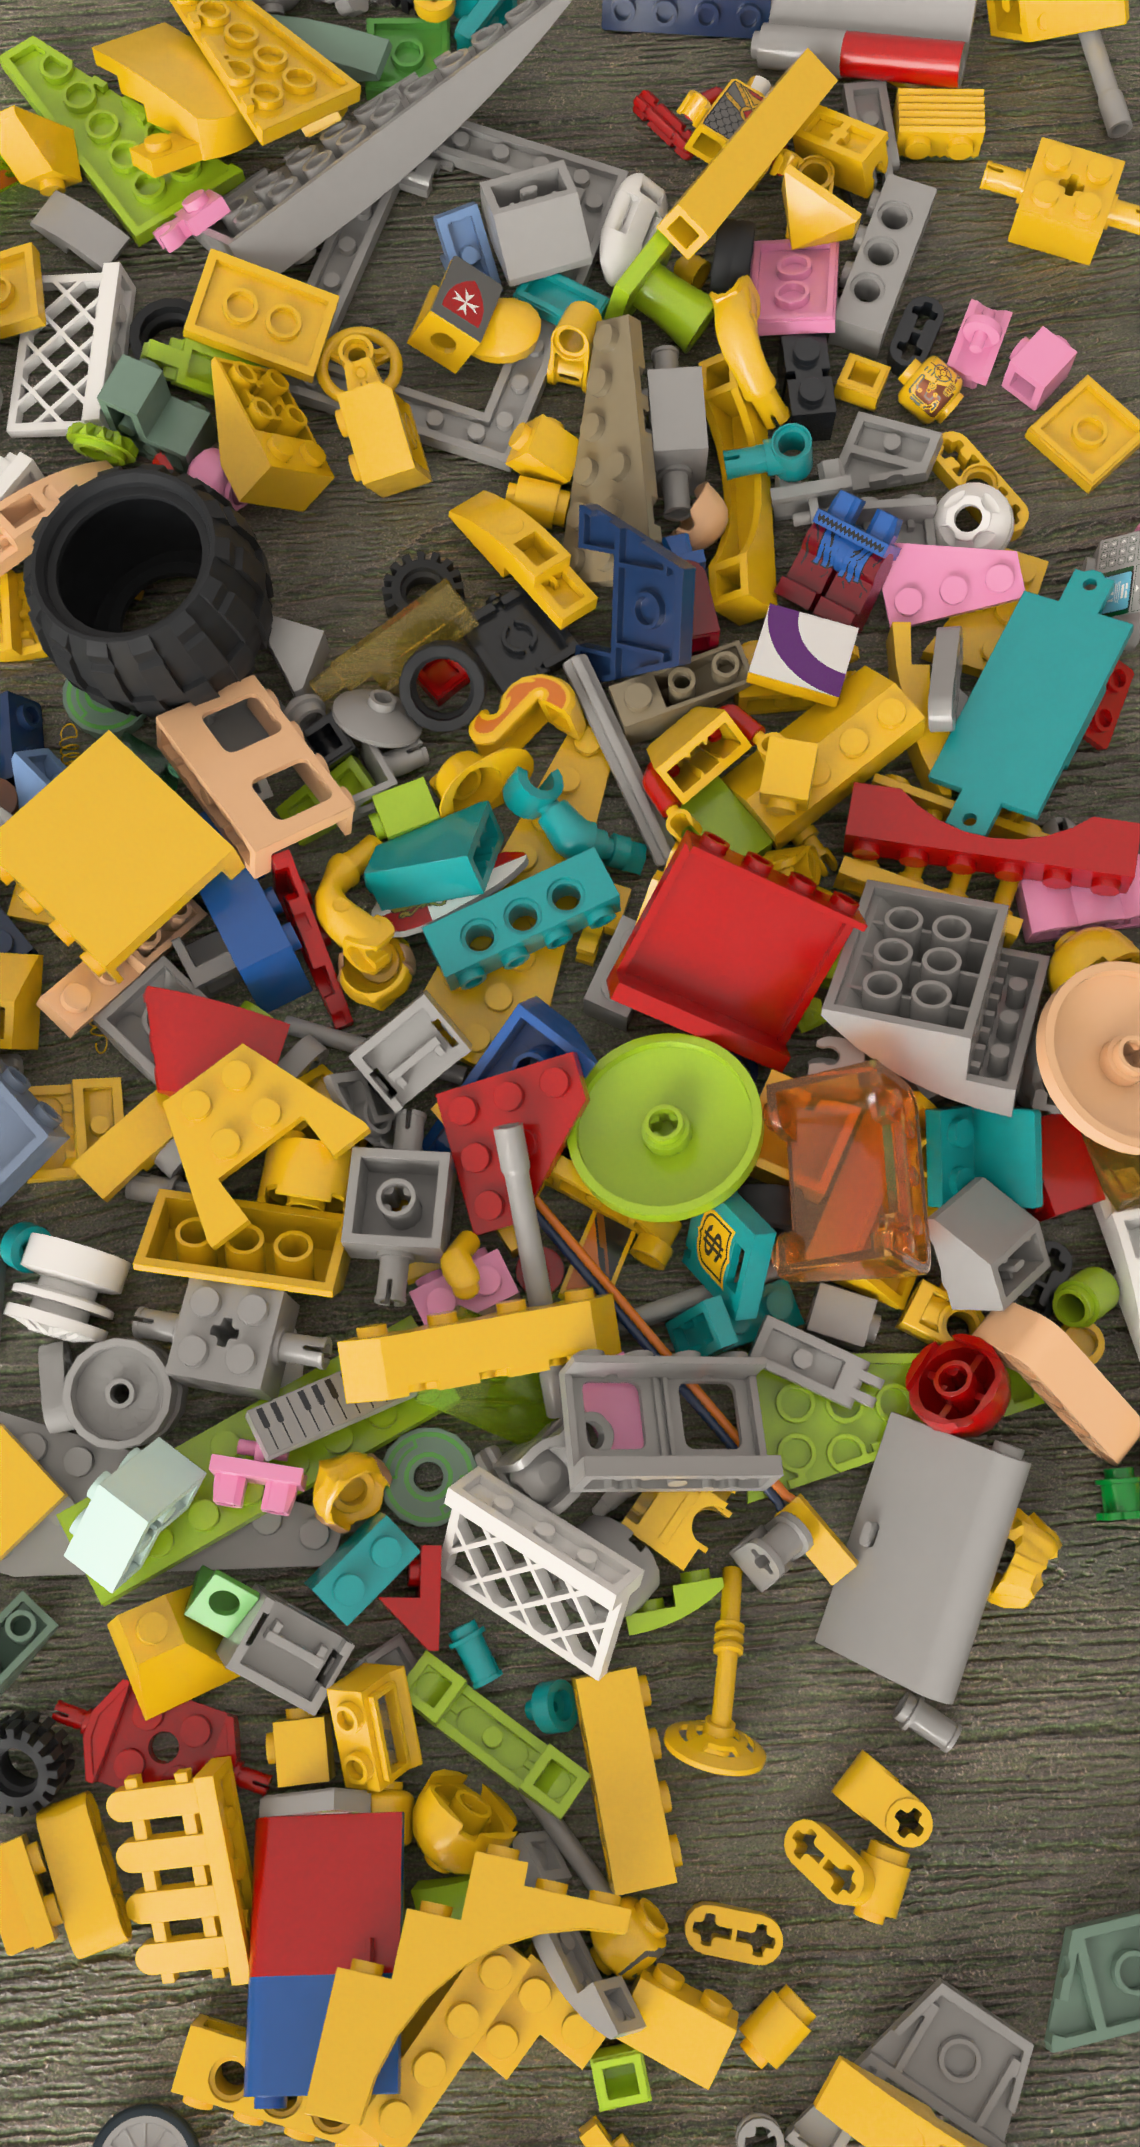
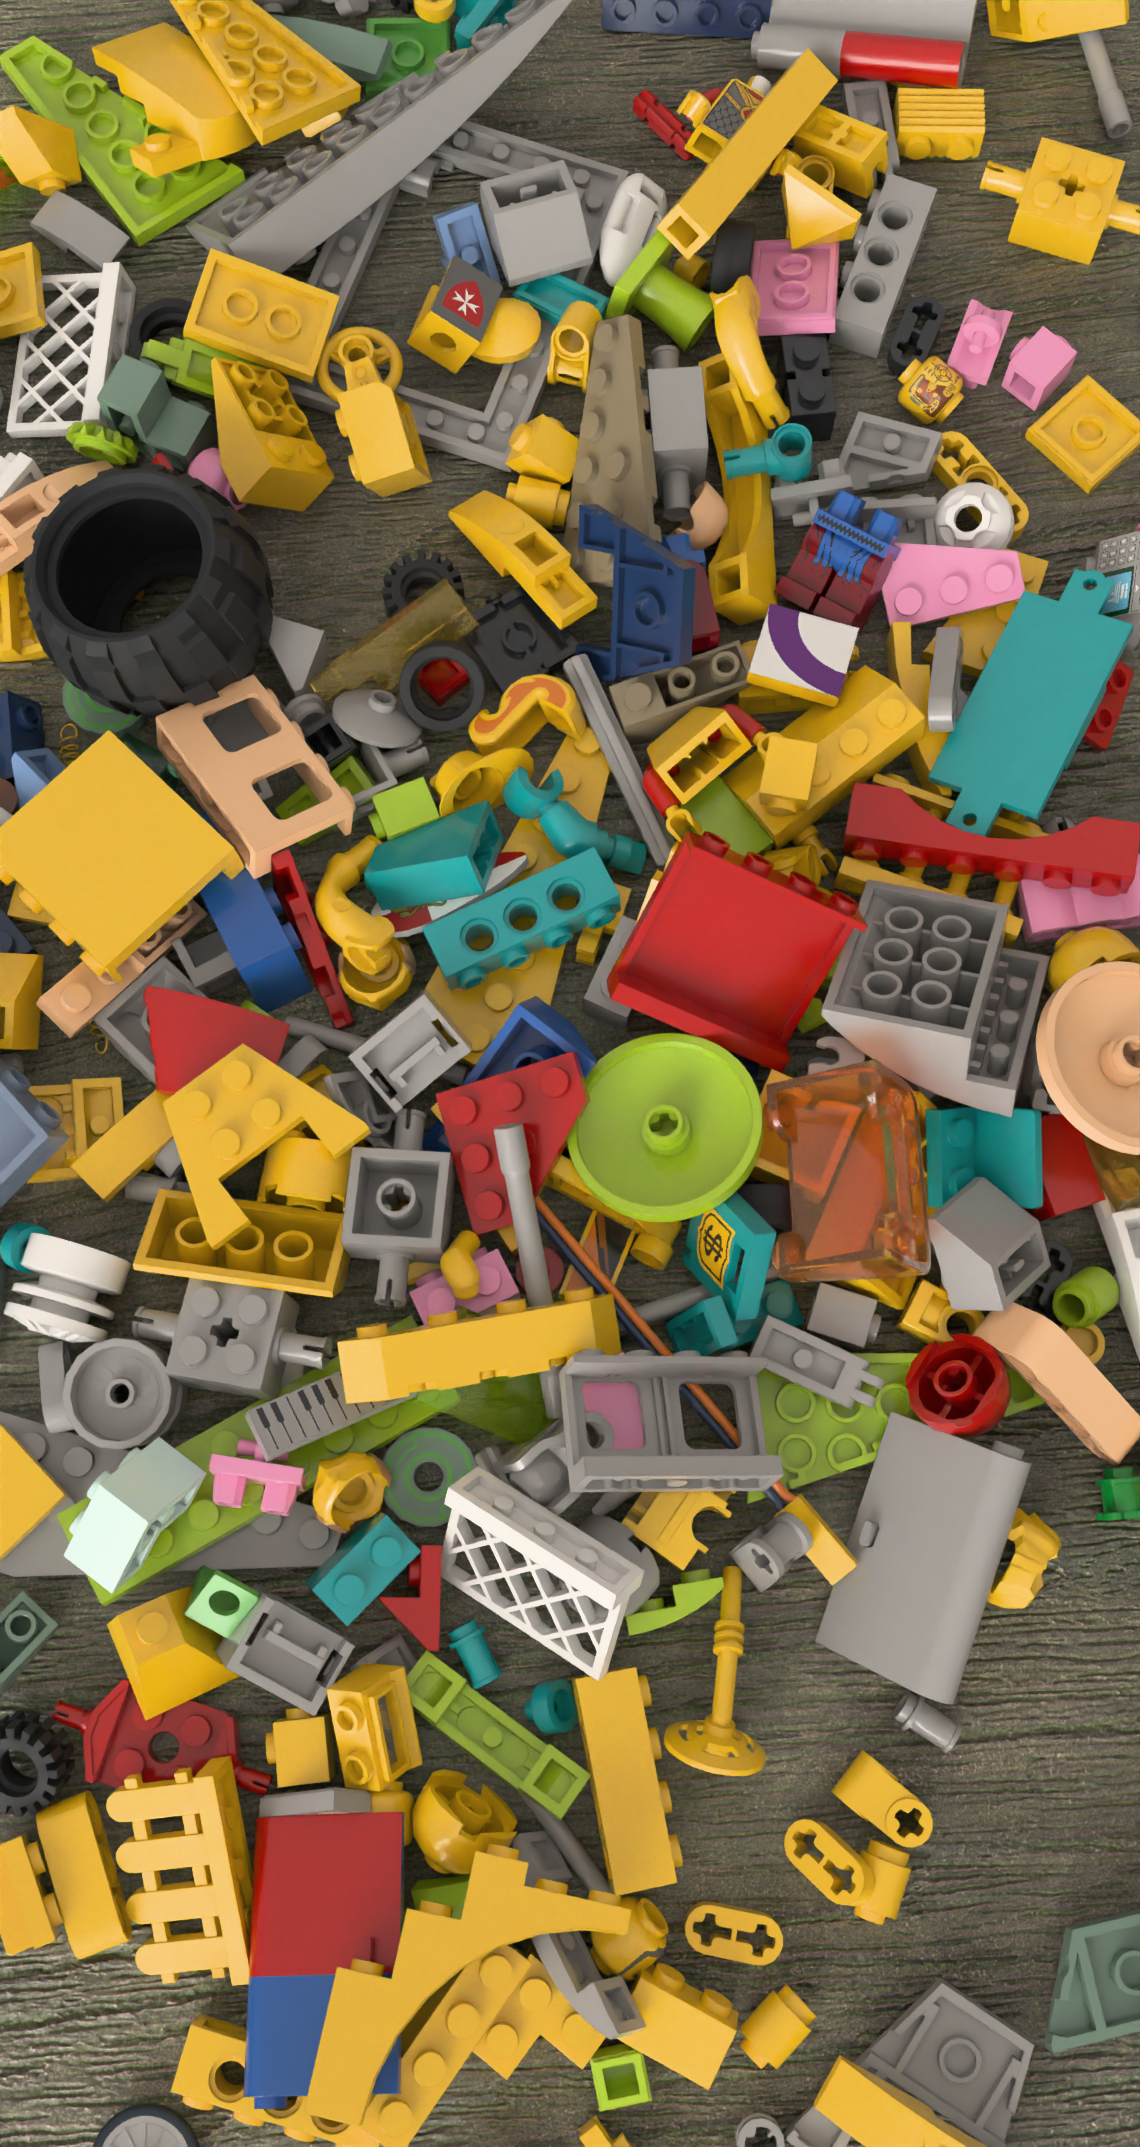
(198, 213): bright pink plate -> none
(862, 382): yellow brick -> none

